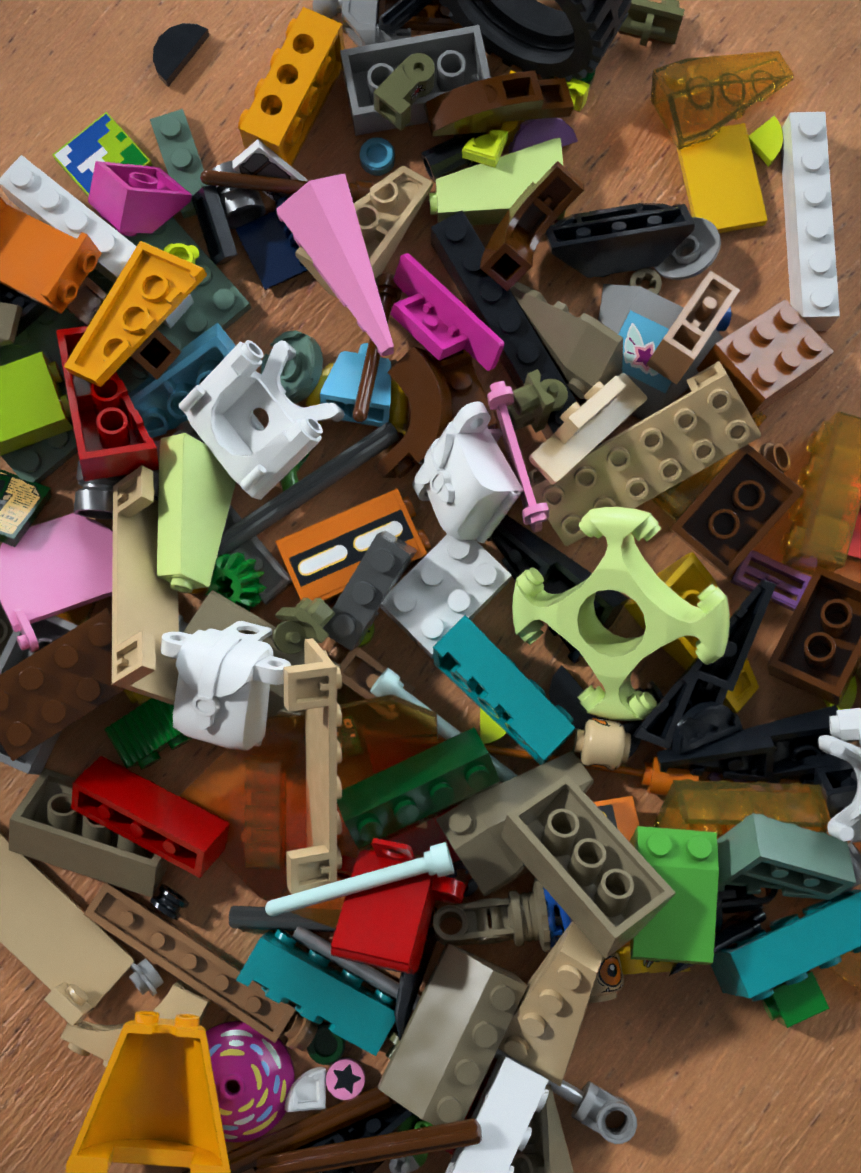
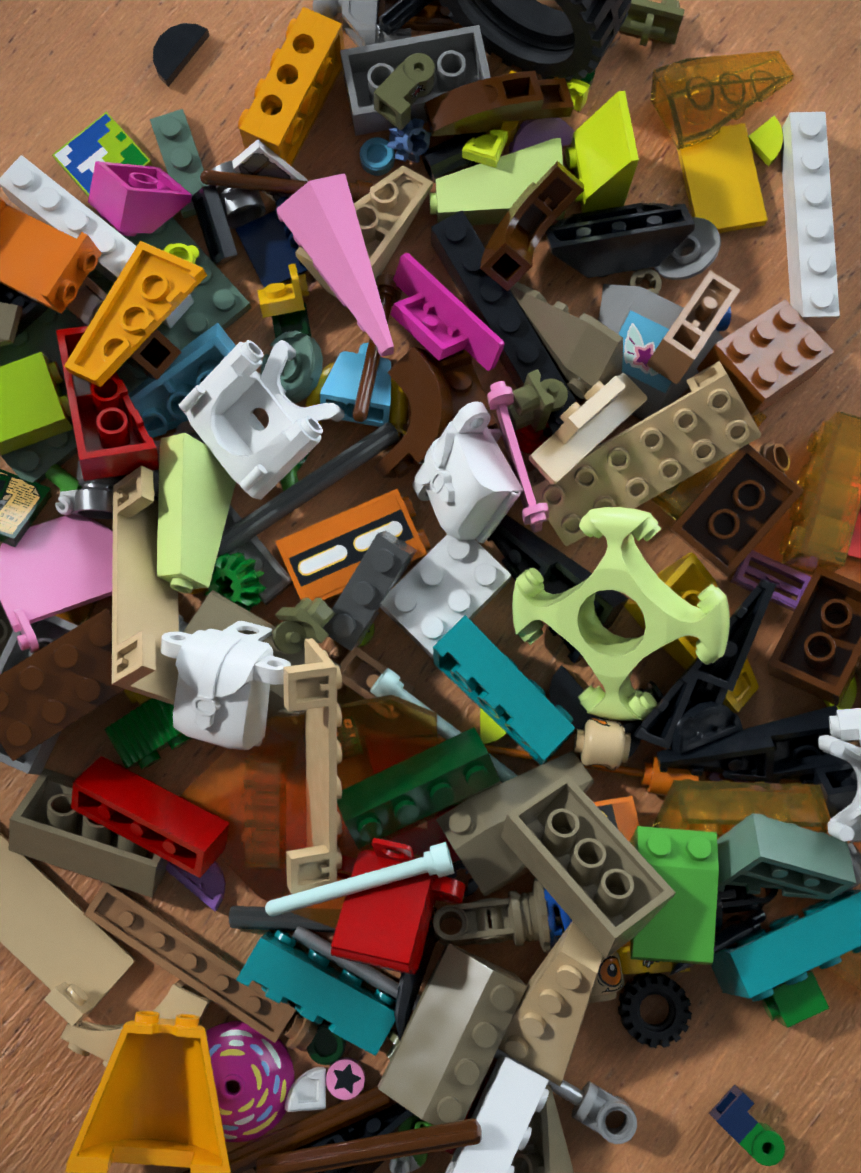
(68, 486): none -> arm
(145, 977): light grey plate -> none
(169, 902): black bush -> none
(208, 888): none -> medium lavender tile
(282, 298): none -> yellow bracket
(292, 321): none -> dark green tile
(410, 141): none -> medium blue gear
(529, 440): none -> red plate
(604, 155): none -> neon yellow slope
(677, 1016): none -> black tyre
(755, 1137): none -> leg

